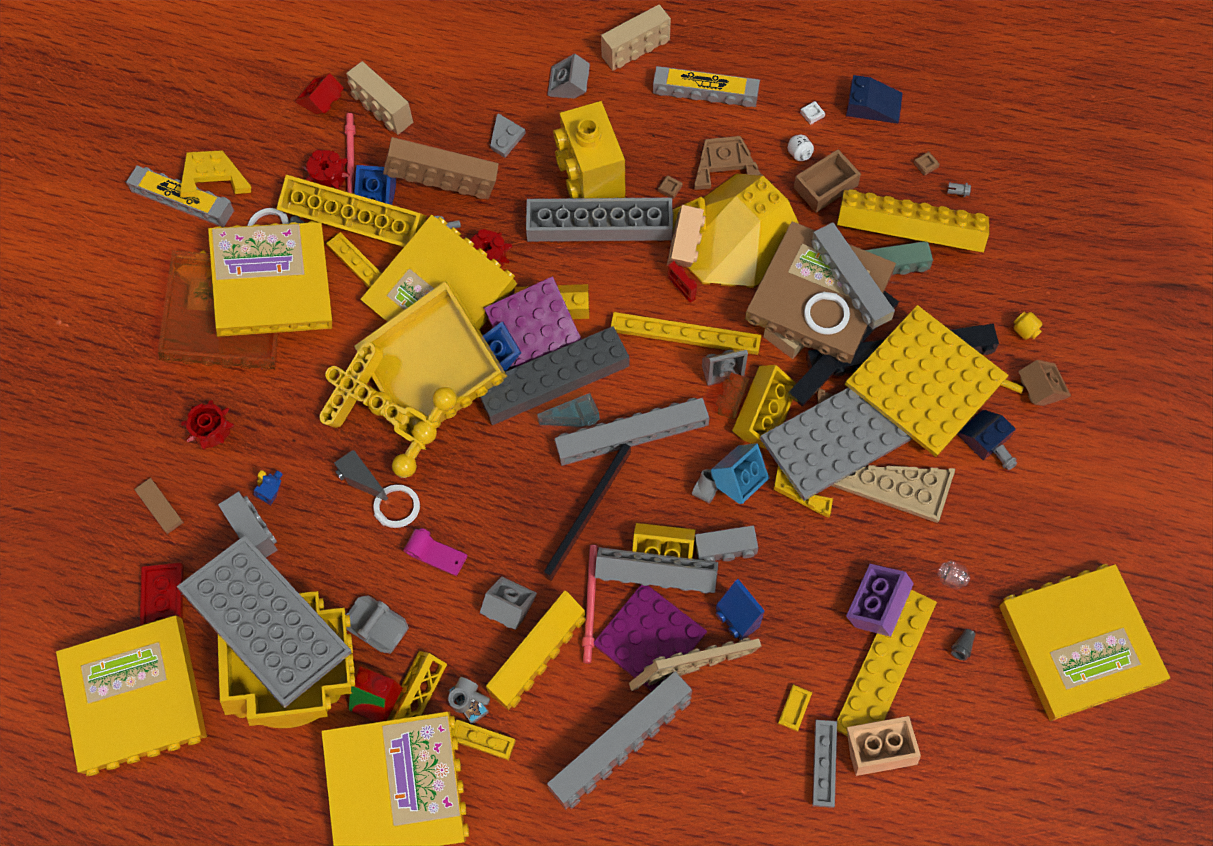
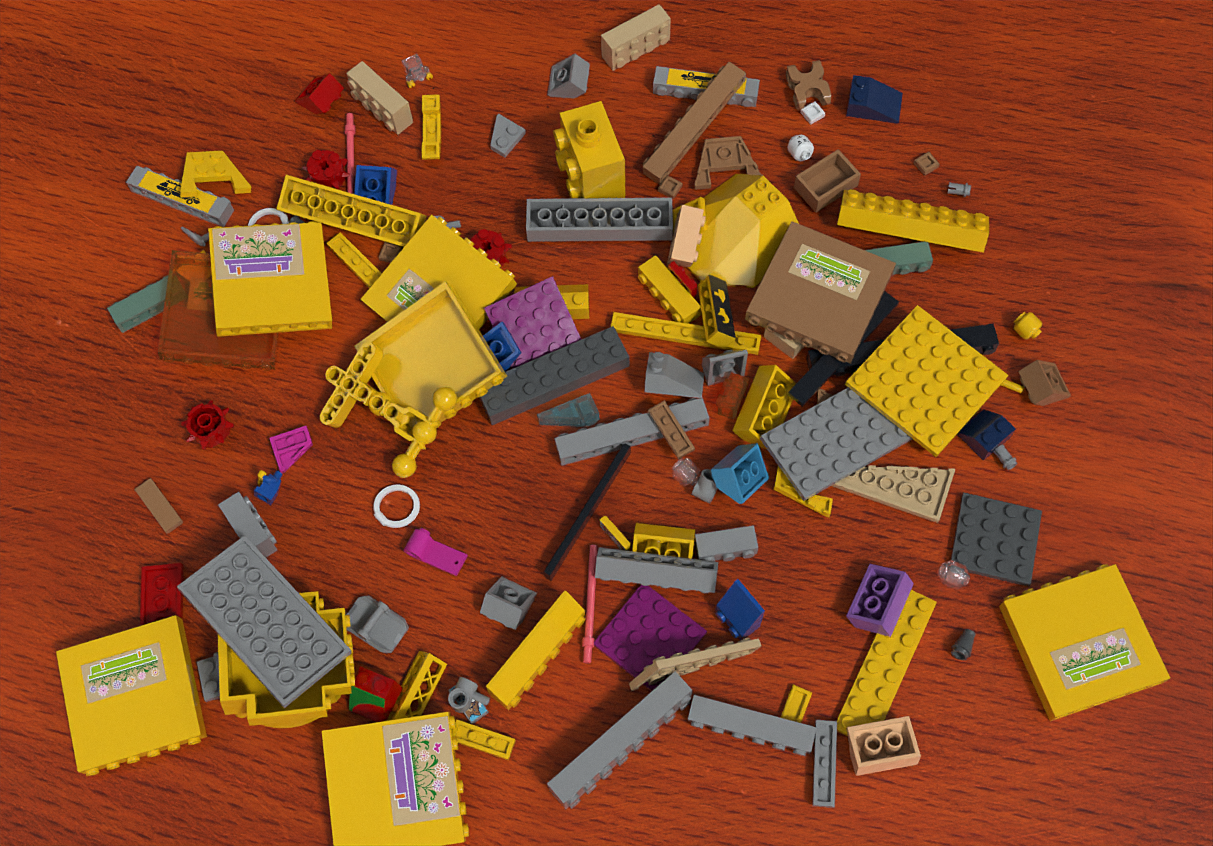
(139, 306): none -> sand green brick
(200, 240): none -> light grey bar
(209, 677): none -> light grey bracket
(290, 446): none -> dark pink wing
(358, 475): dark grey slope -> none
(389, 252): none -> medium nougat tile
(415, 70): none -> clear piece
(431, 127): none -> yellow slope
(440, 168): medium nougat brick -> none
(613, 532): none -> yellow tile
(669, 291): none -> yellow brick
(671, 429): none -> medium nougat tile
(672, 377): none -> light grey slope
(685, 472): none -> clear head
(694, 123): none -> medium nougat brick
(716, 311): none -> brick
(751, 724): none -> light grey brick
(808, 85): none -> medium nougat piece
(827, 296): white piece -> none
(852, 276): light grey brick -> none
(996, 539): none -> dark grey plate

